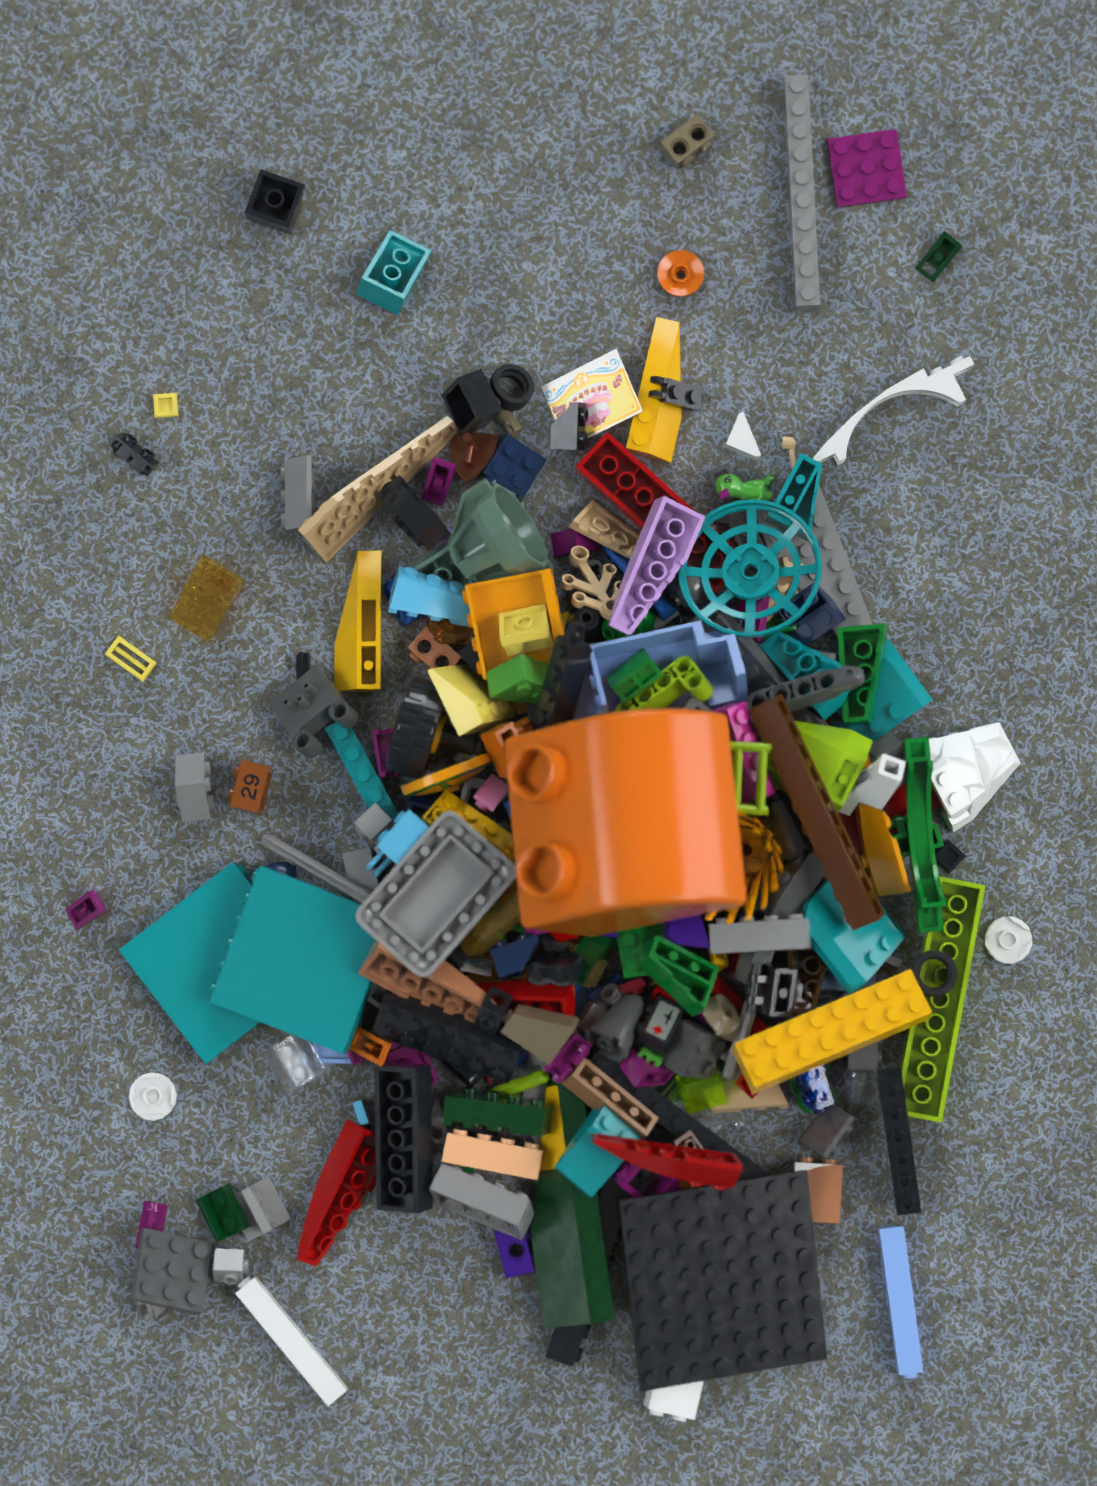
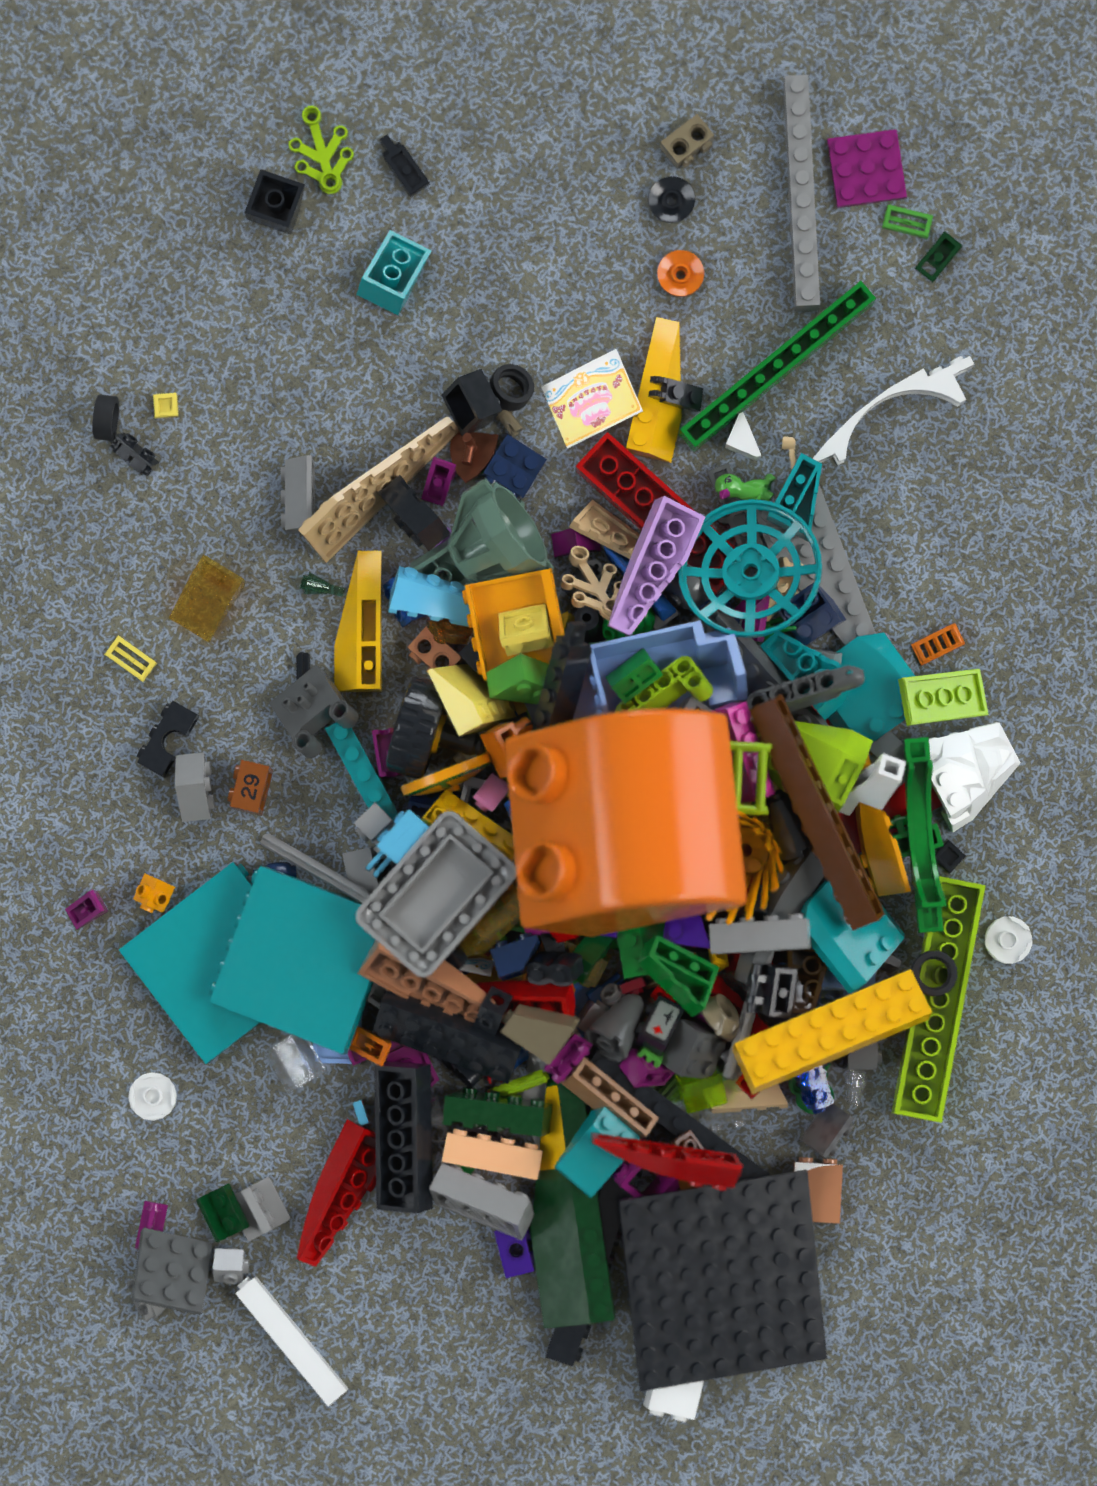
(105, 417): none -> black tyre
(153, 894): none -> light orange brick
(175, 719): none -> black arch
(315, 585): none -> clear green cone
(322, 155): none -> lime plant
(403, 166): none -> black hinge
(569, 429): slope -> none
(671, 188): none -> black dish
(777, 366): none -> green brick
(865, 649): green wedge -> none
(890, 208): none -> bright green tile
(899, 1141): black brick -> none
(900, 1301): light blue brick -> none
(943, 697): none -> lime tile
(959, 642): none -> orange slope

